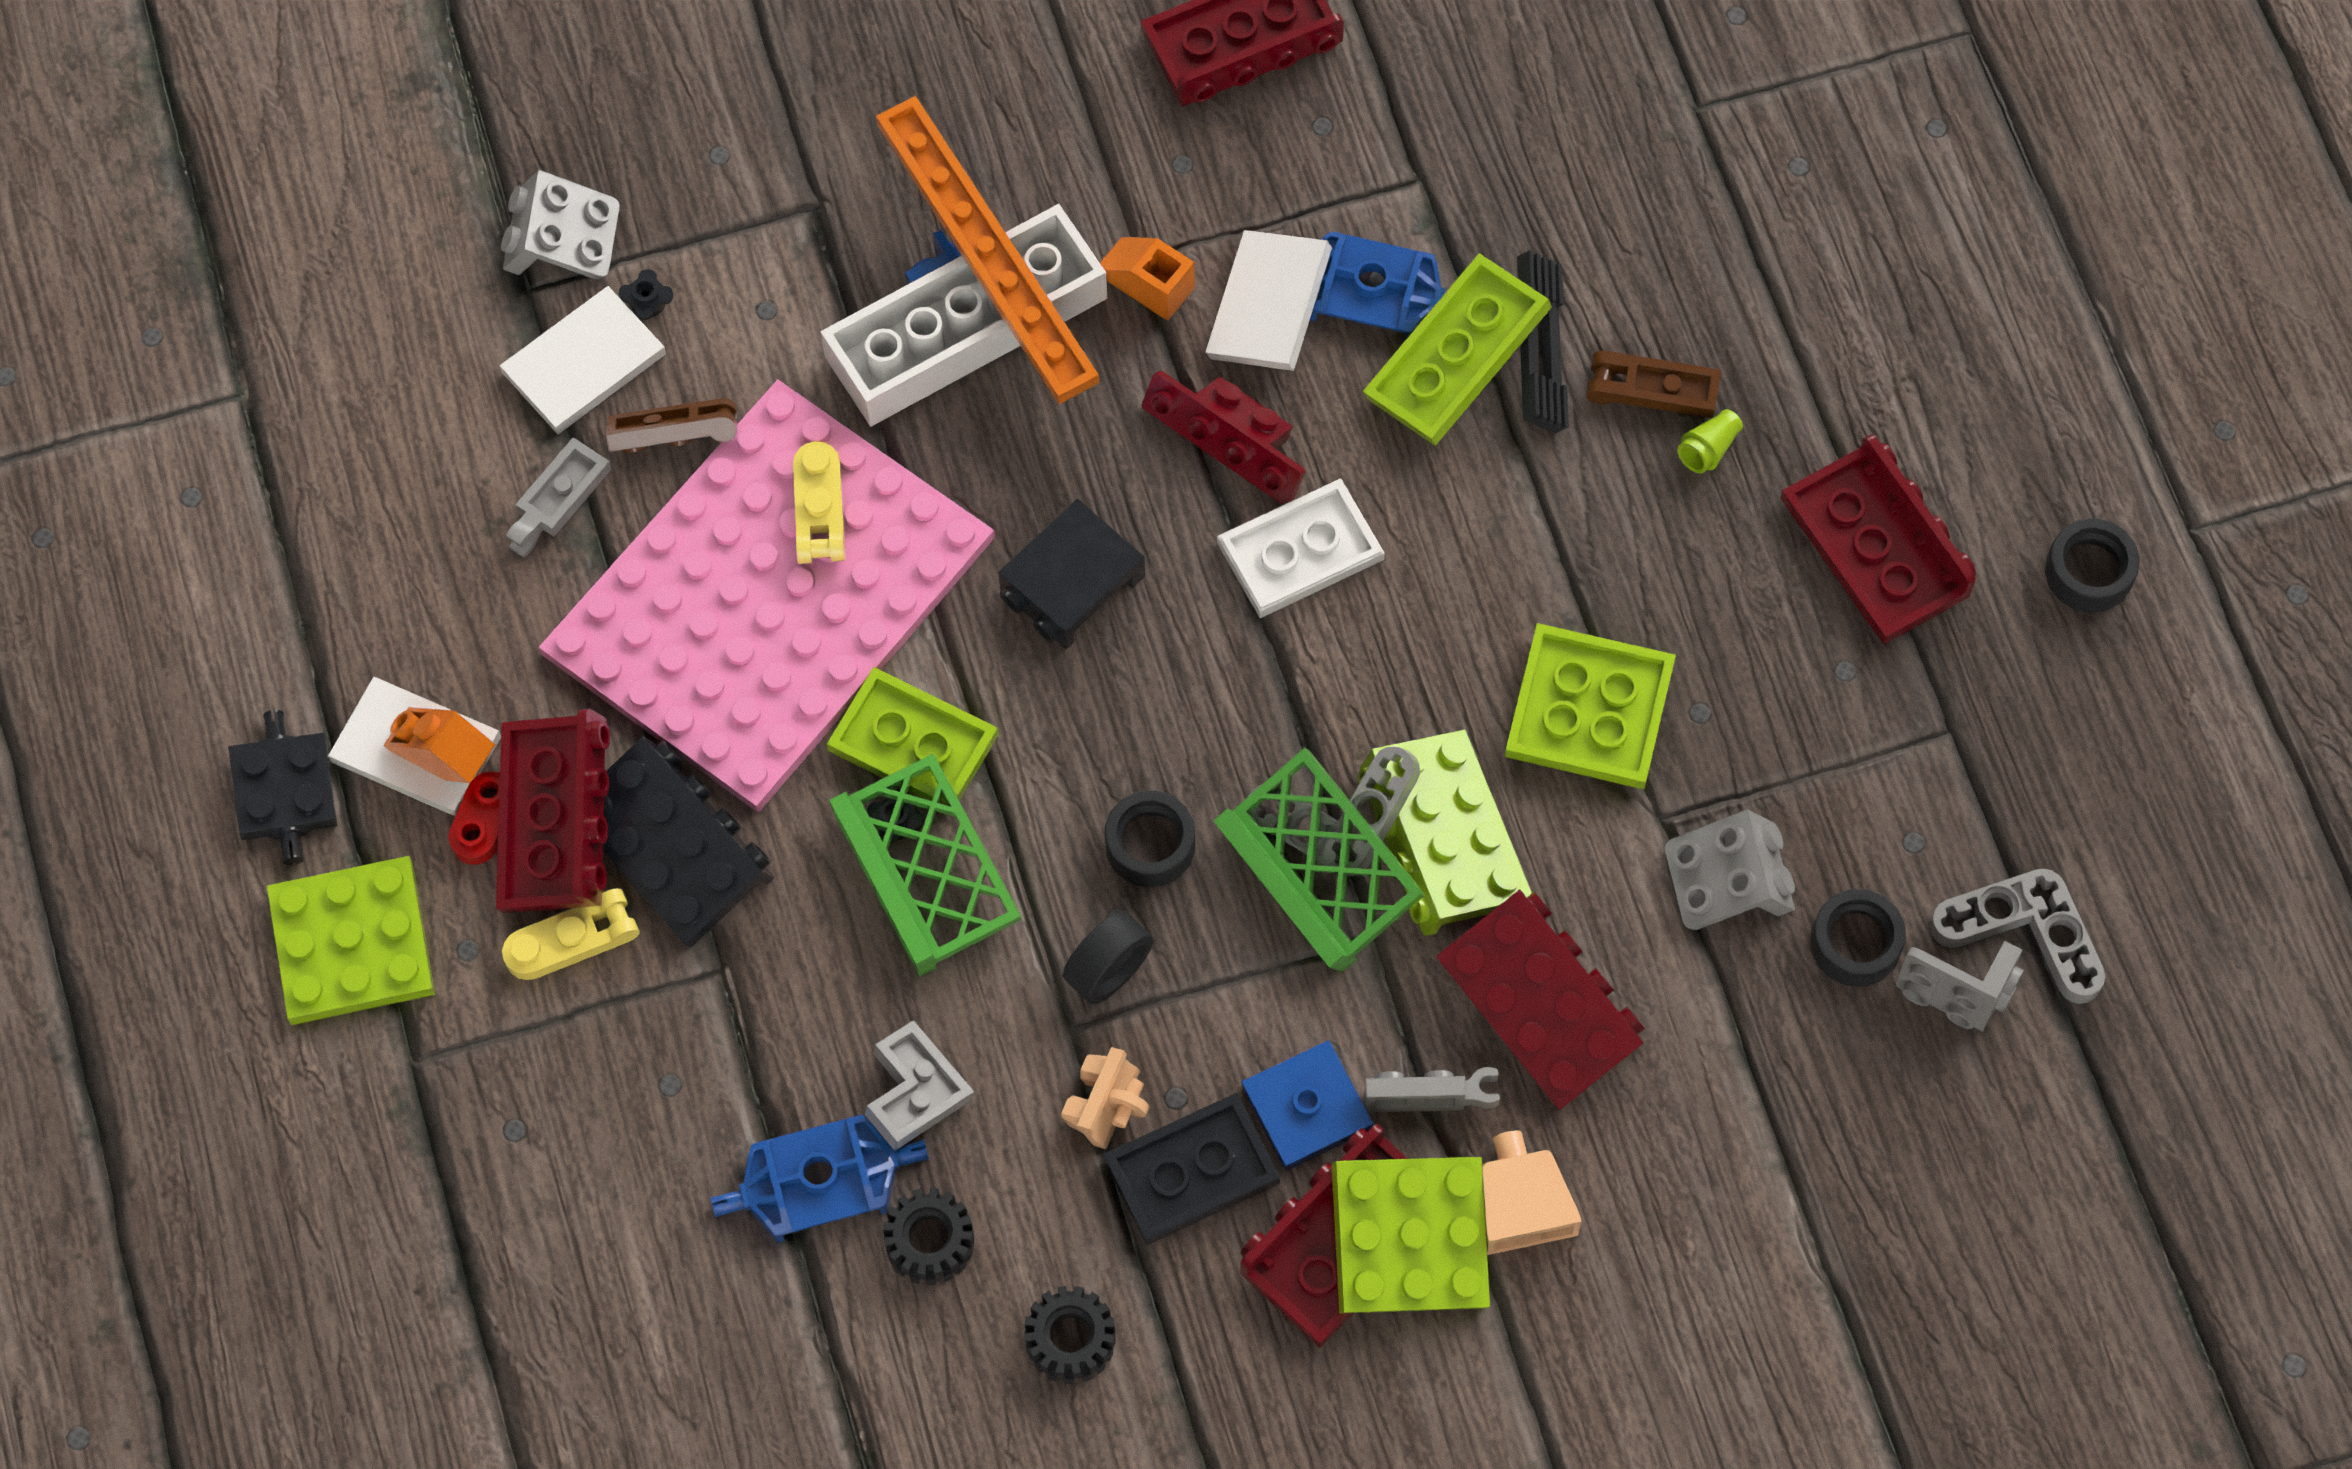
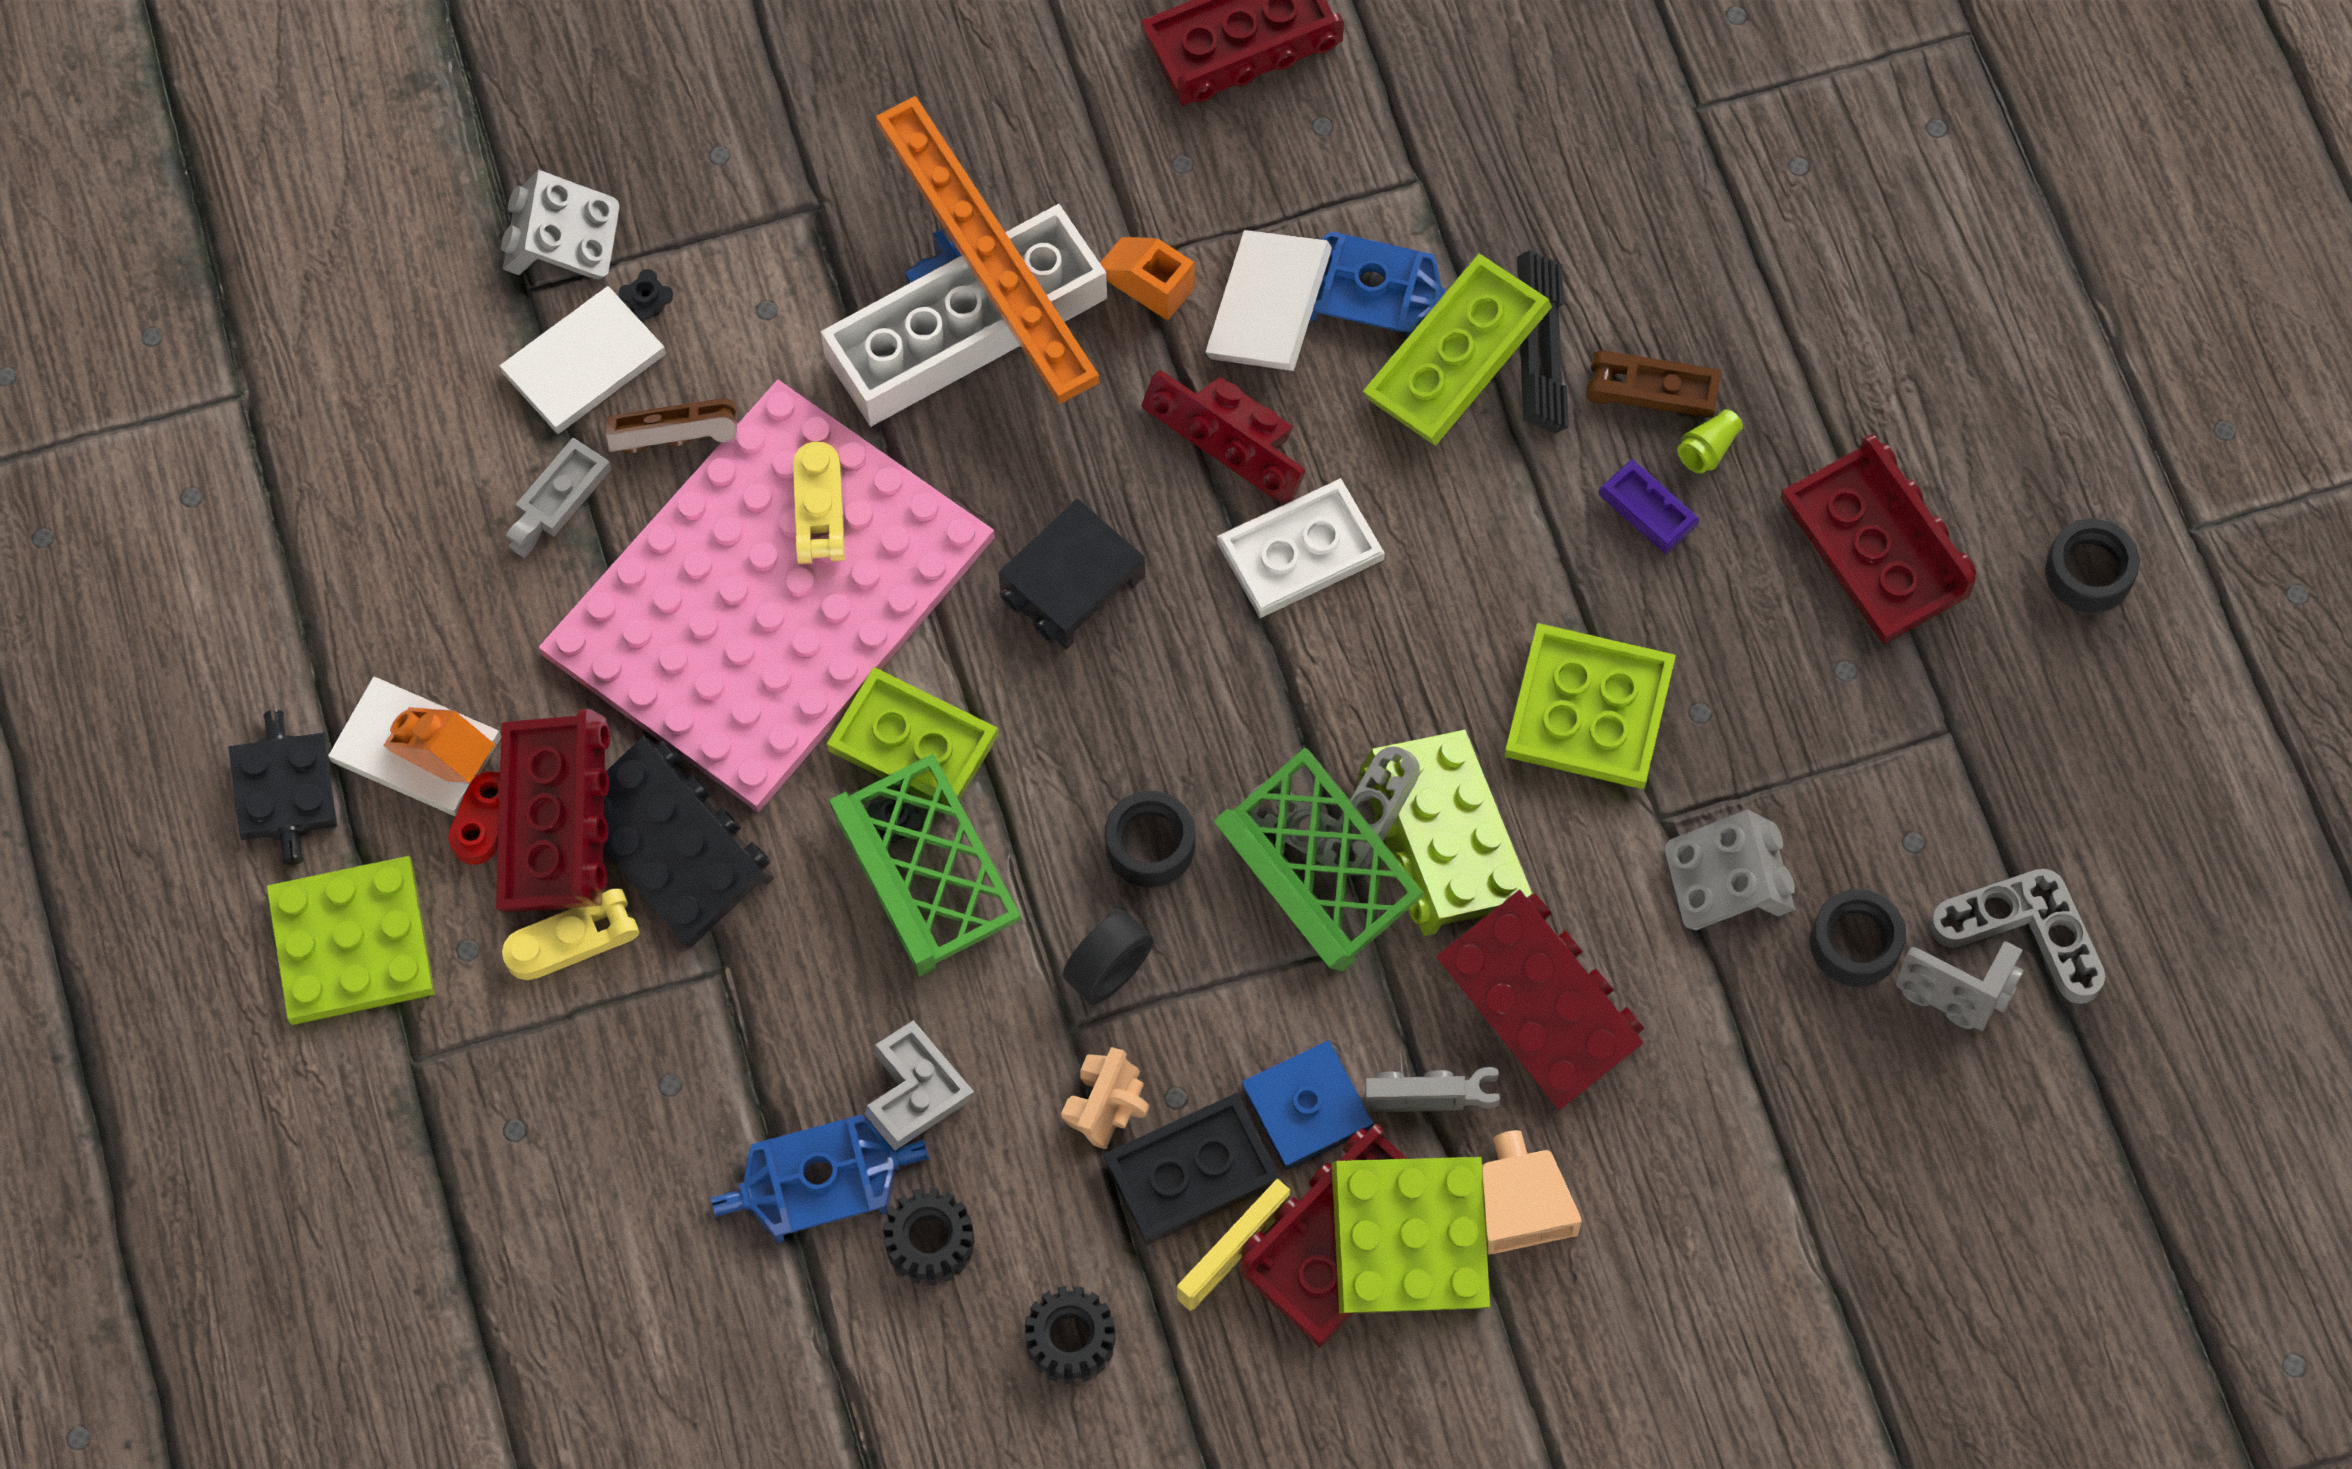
(1226, 1252): none -> light yellow tile
(1649, 506): none -> dark purple plate

